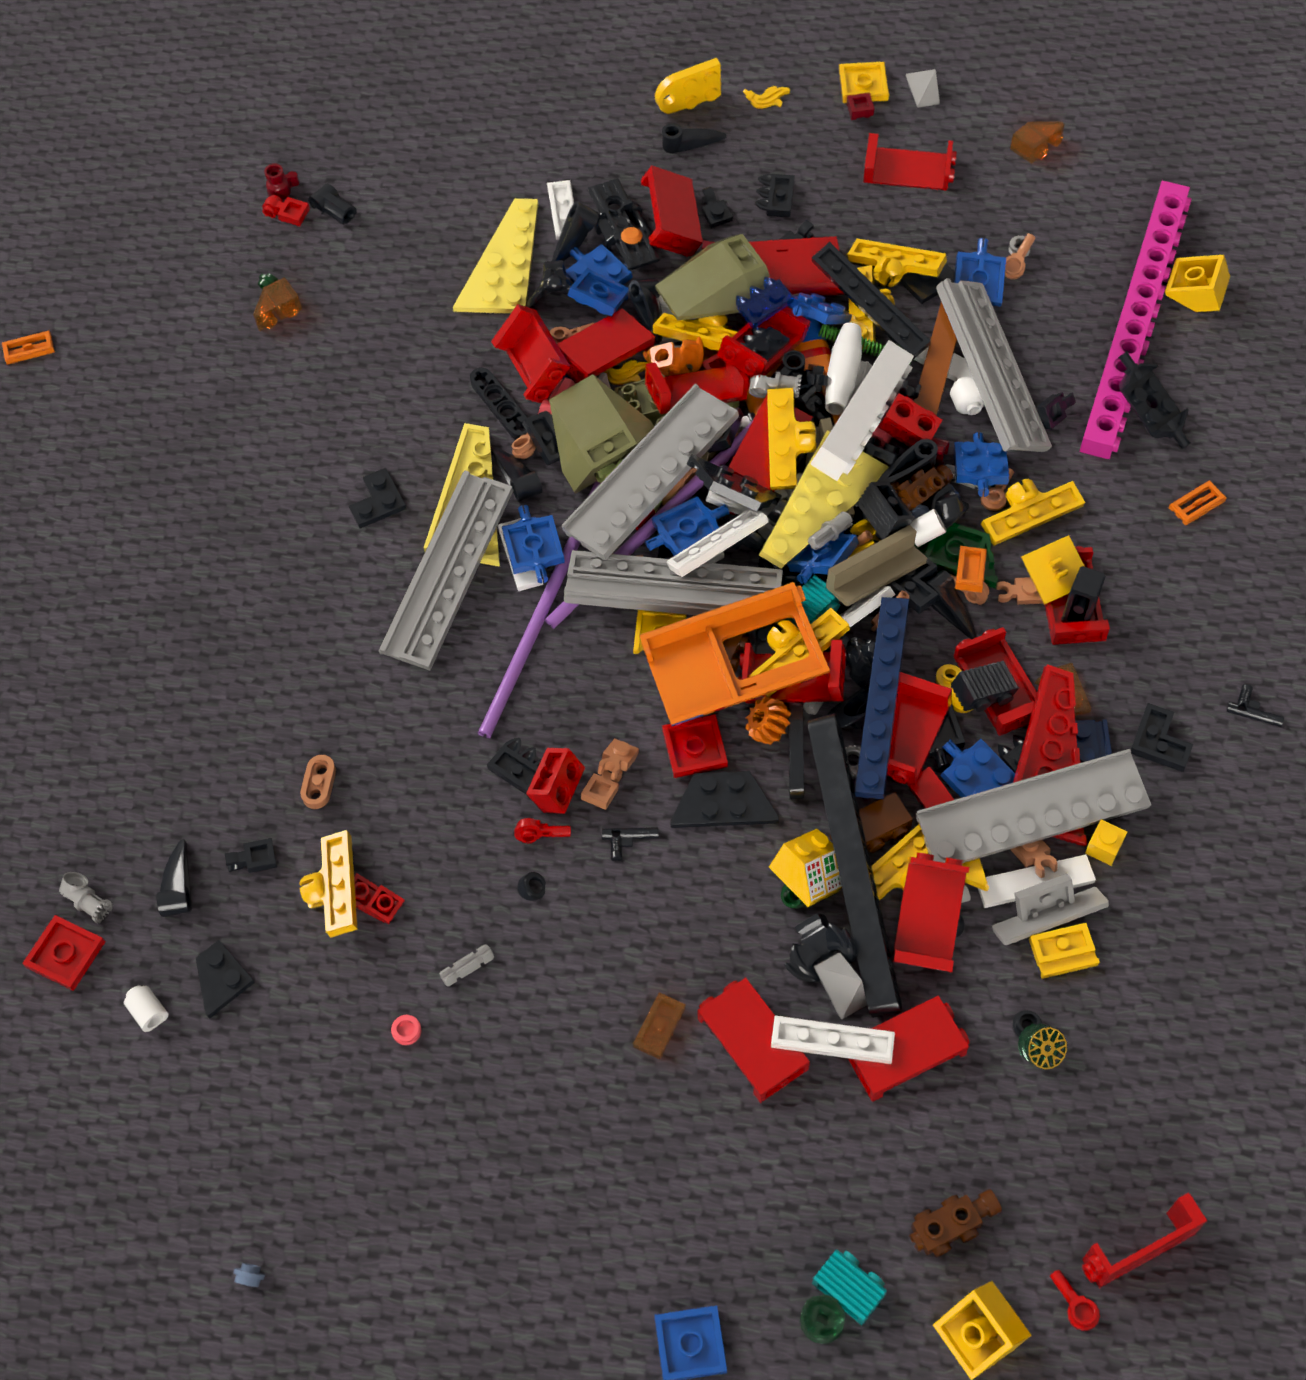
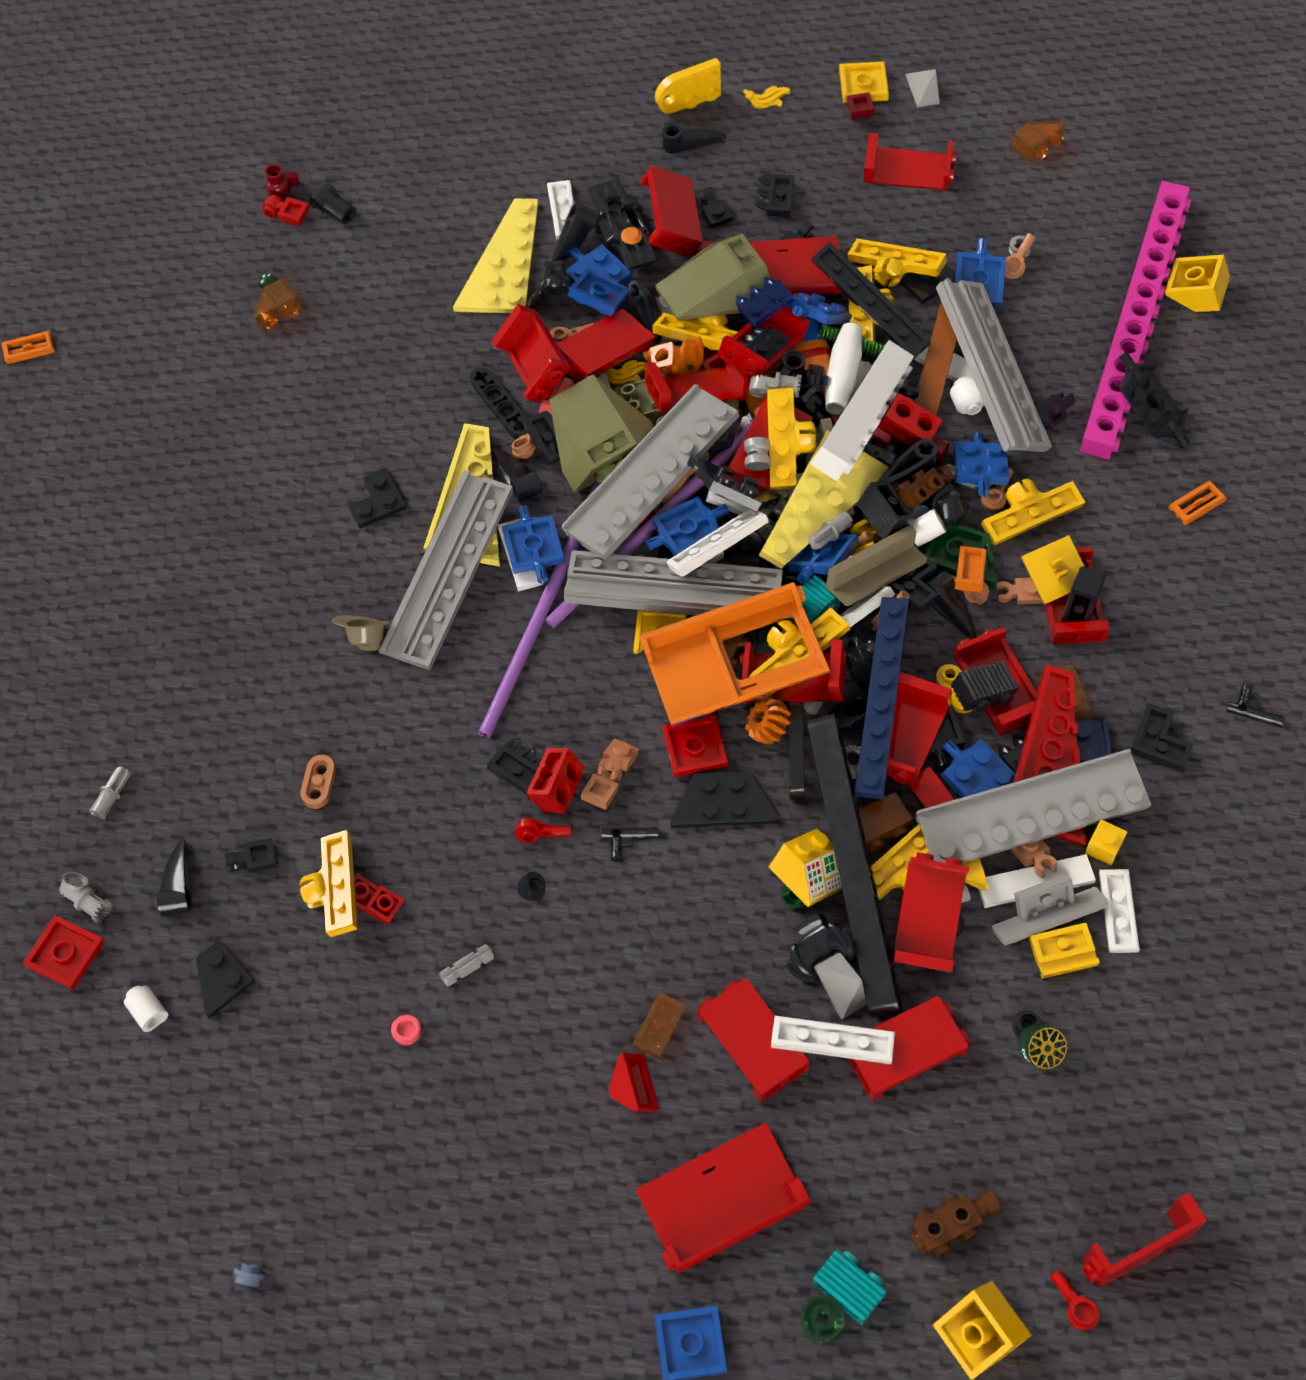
(110, 793): none -> light grey axle
(362, 631): none -> dark tan piece
(632, 1083): none -> red slope
(713, 1211): none -> red door
(757, 453): none -> light grey wheel
(1120, 913): none -> white tile

